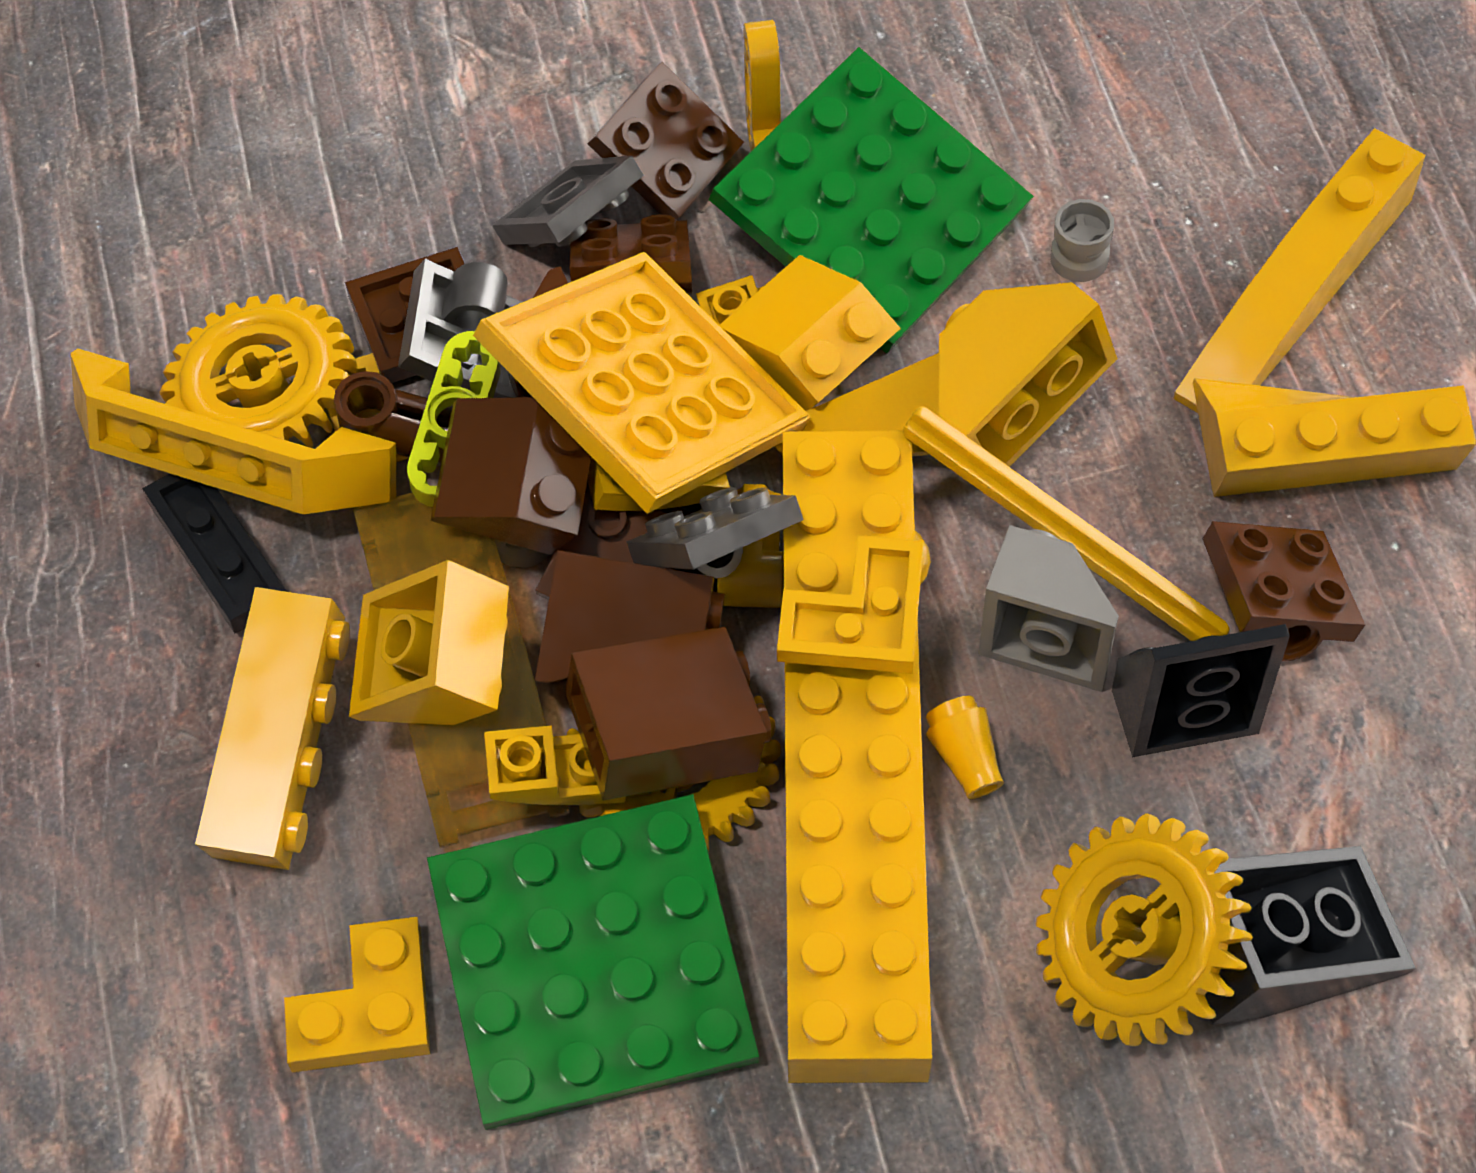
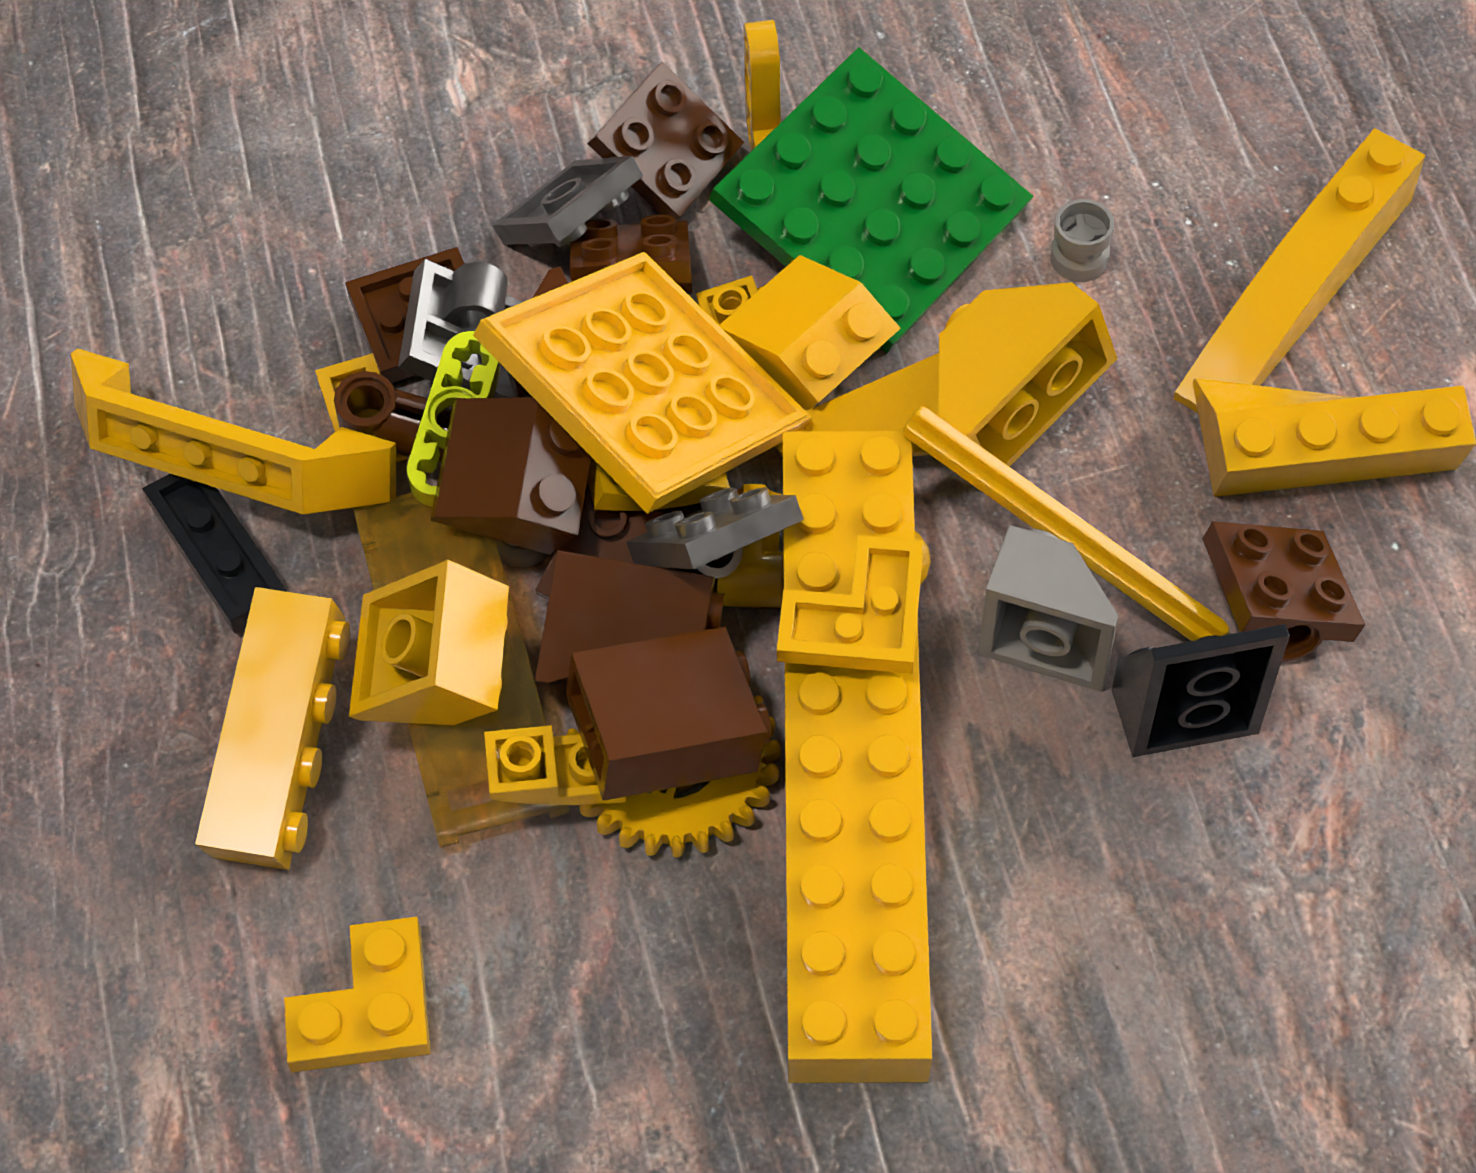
(258, 376): yellow gear -> none
(591, 961): green plate -> none
(965, 743): yellow cone -> none
(1141, 930): yellow gear -> none
(1313, 929): black slope -> none

